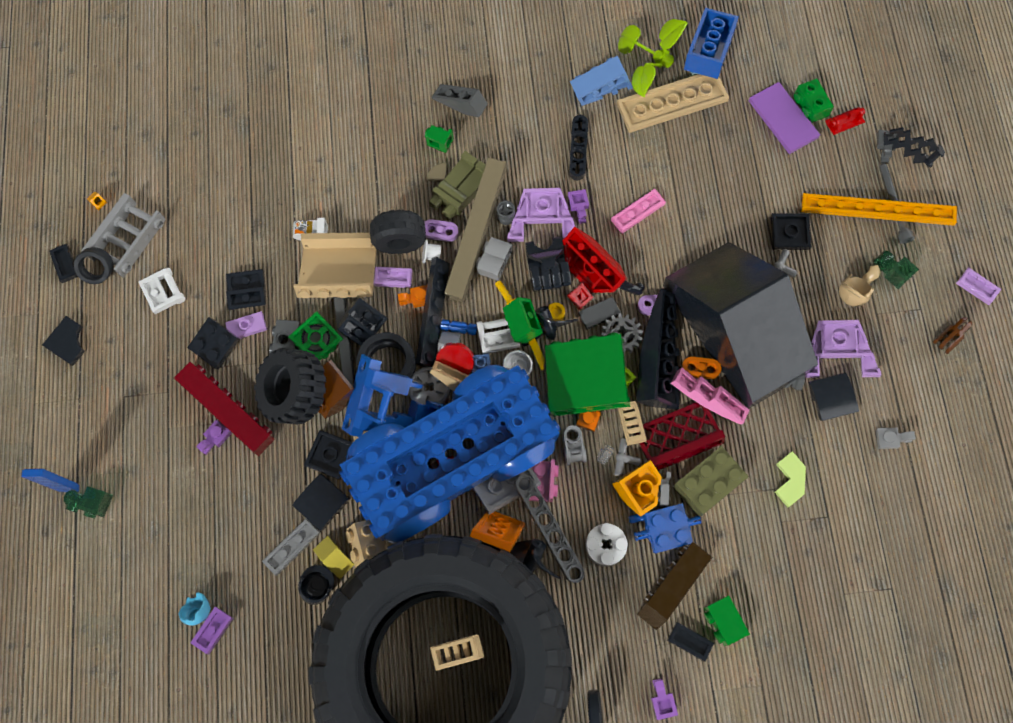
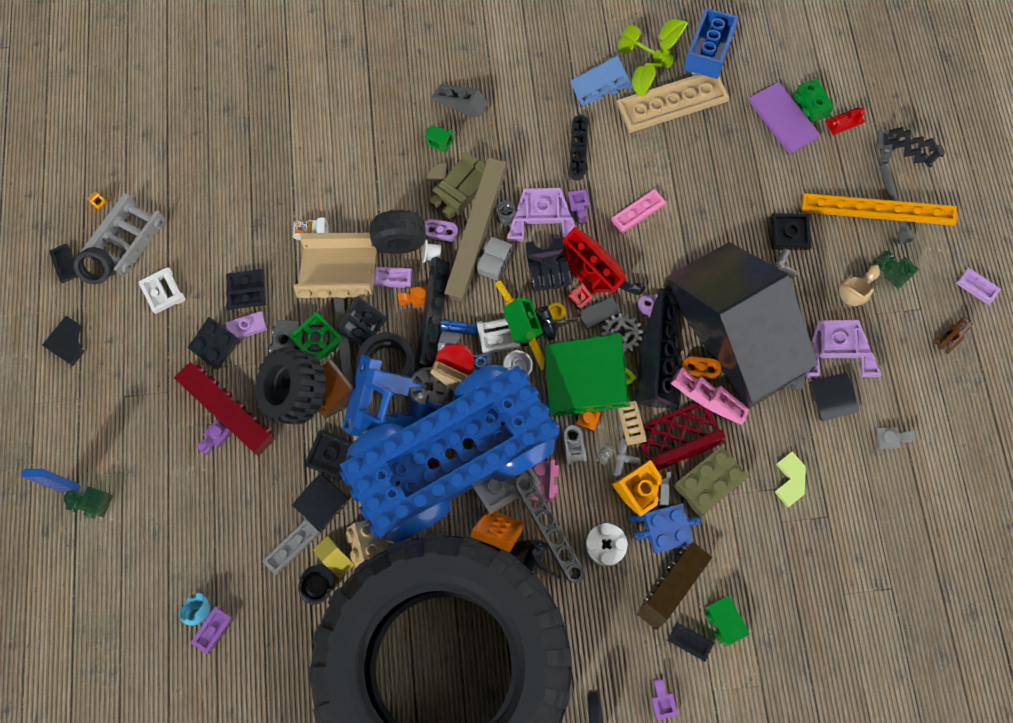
(476, 649): tan slope -> none

